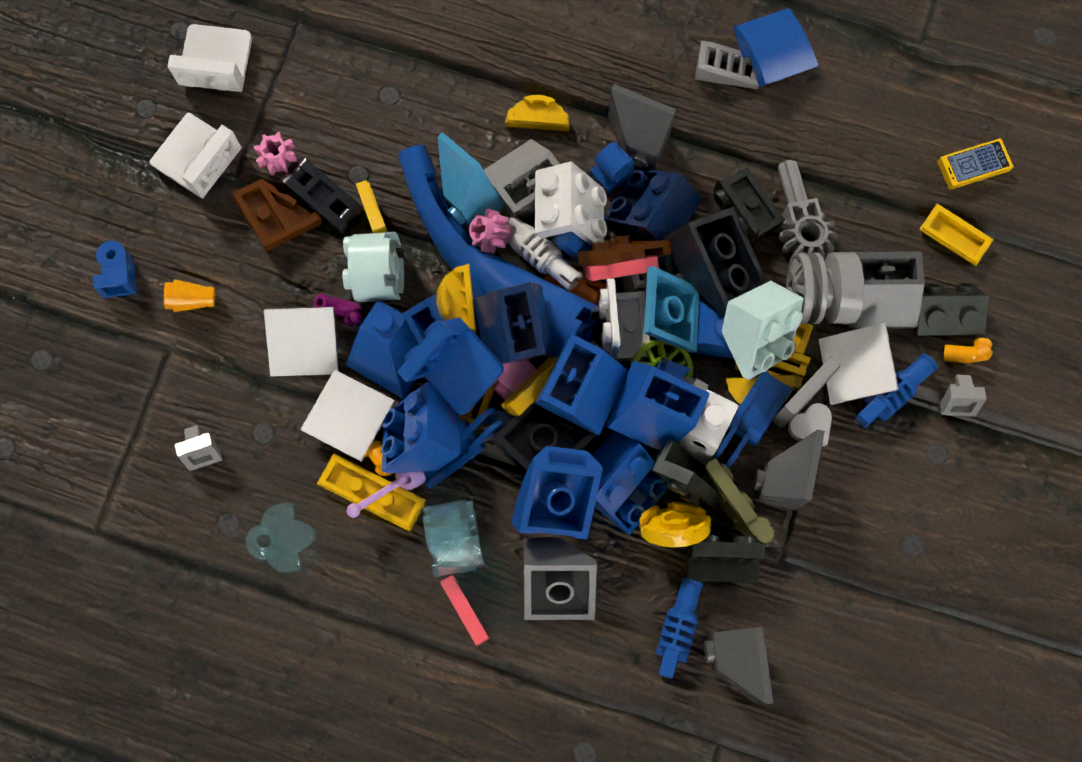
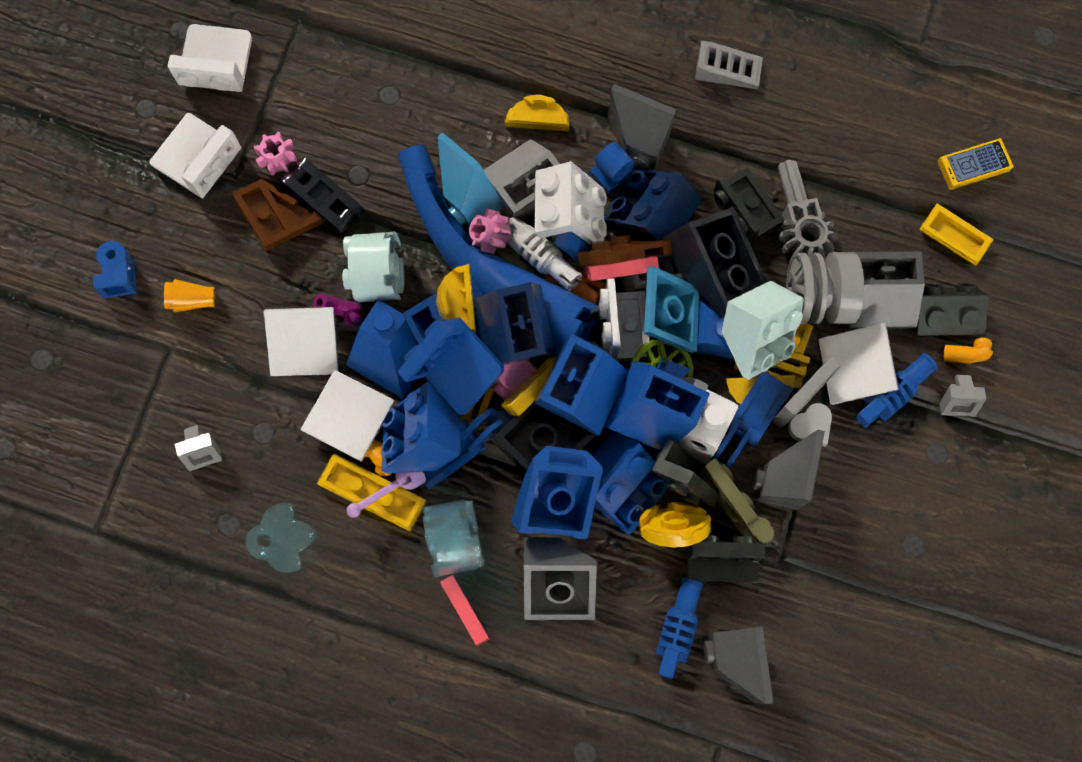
(371, 207): yellow tile -> none
(775, 46): blue slope -> none

